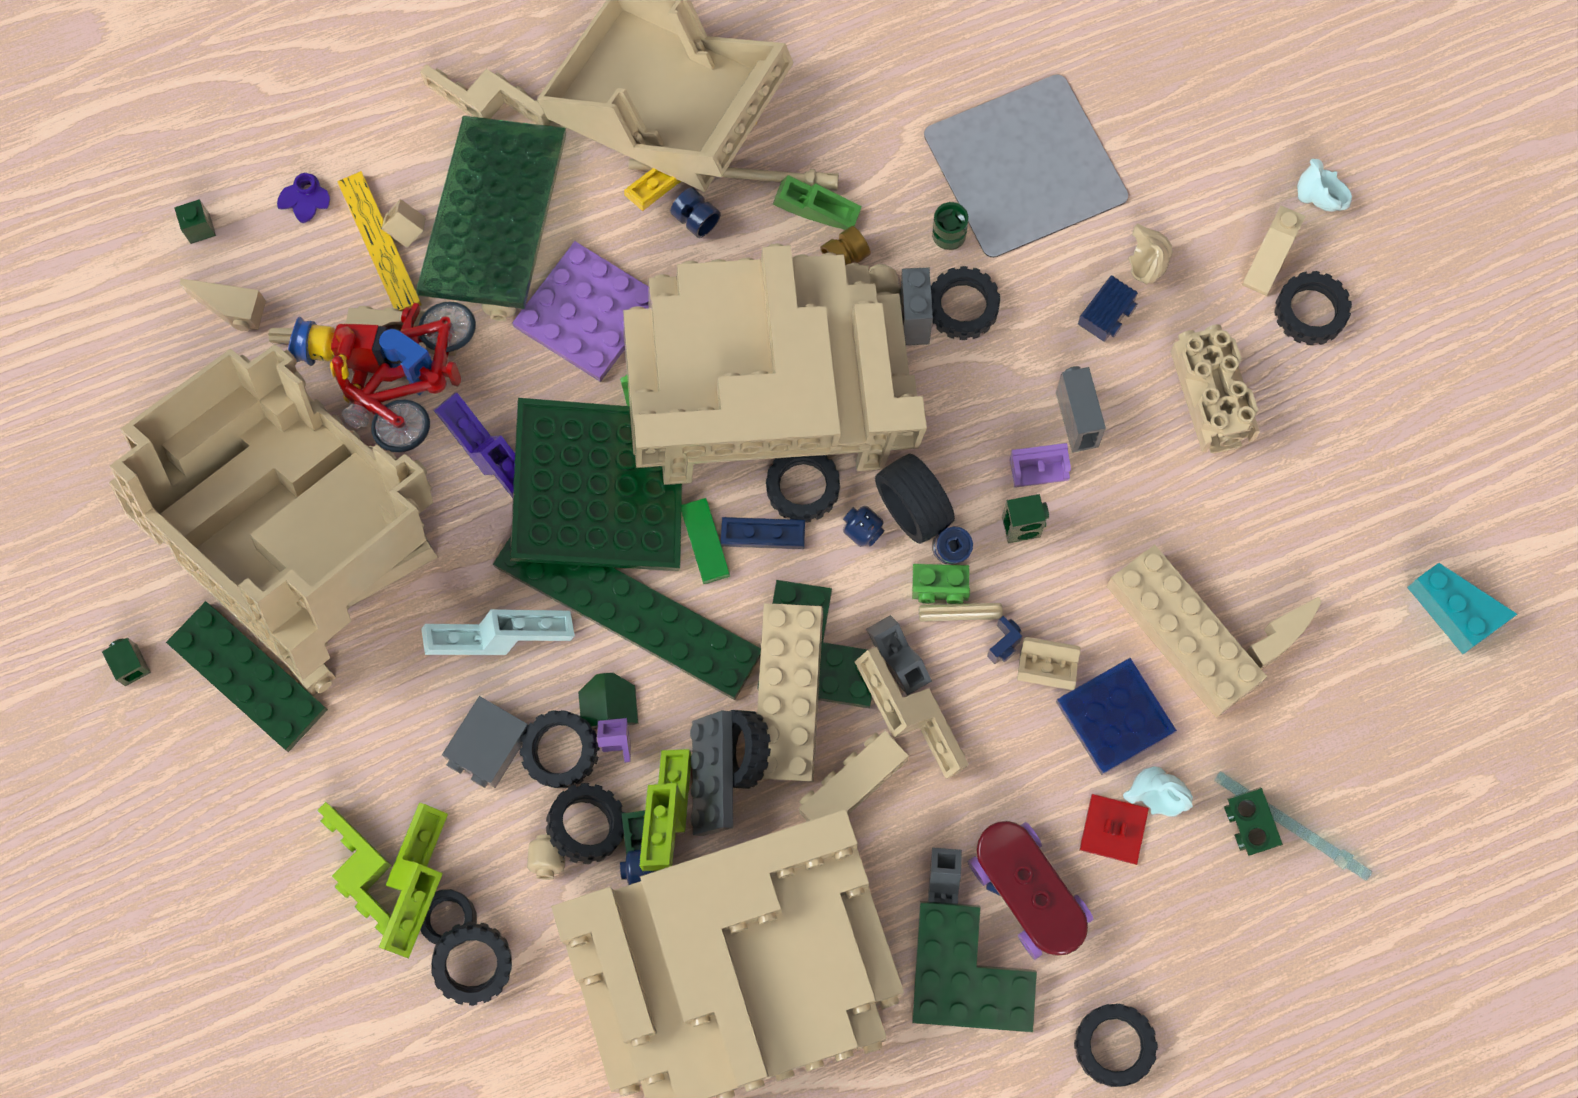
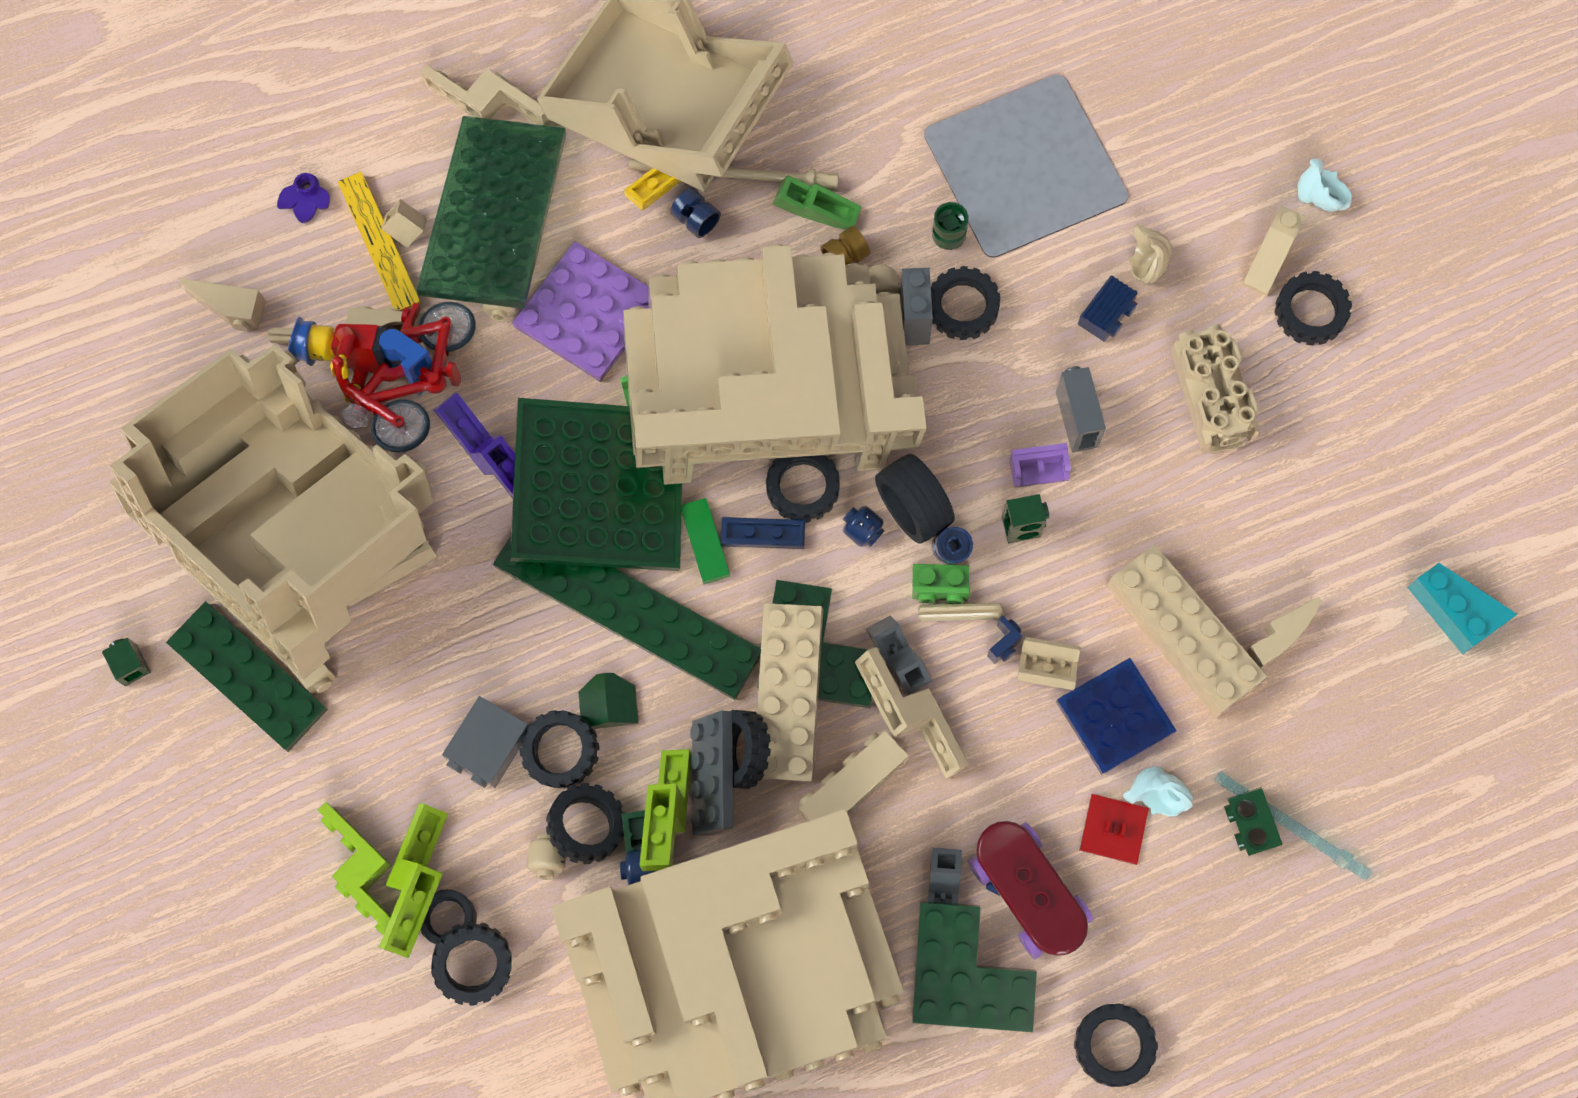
(195, 221): dark green brick -> none
(497, 632): light aqua bracket -> none
(614, 736): medium lavender panel -> none

